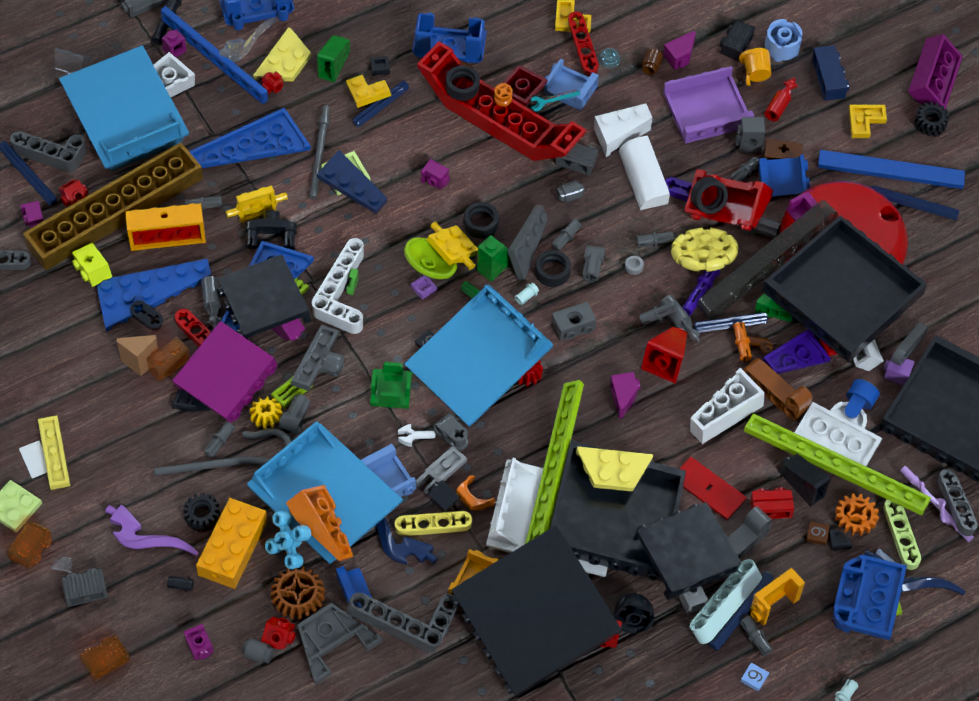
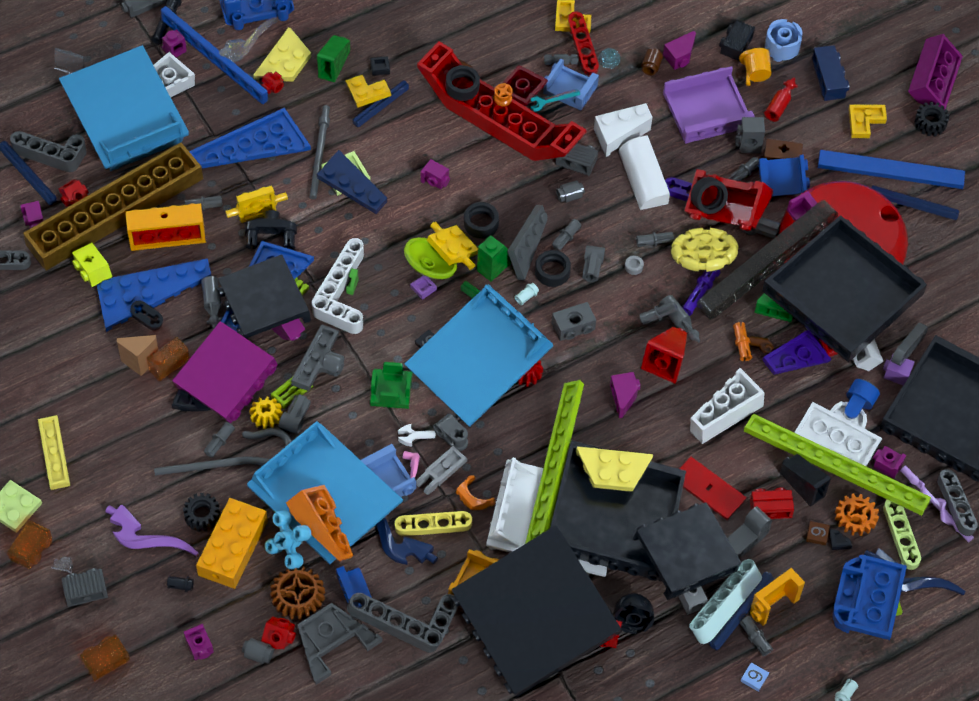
(34, 458): white sticker -> none
(193, 322): red beam -> none
(414, 457): none -> bright pink bar
(442, 496): black brick -> none
(466, 44): blue container -> none
(549, 59): none -> dark grey axle
(728, 322): axle -> none
(778, 391): dark orange beam -> none
(888, 461): none -> magenta brick

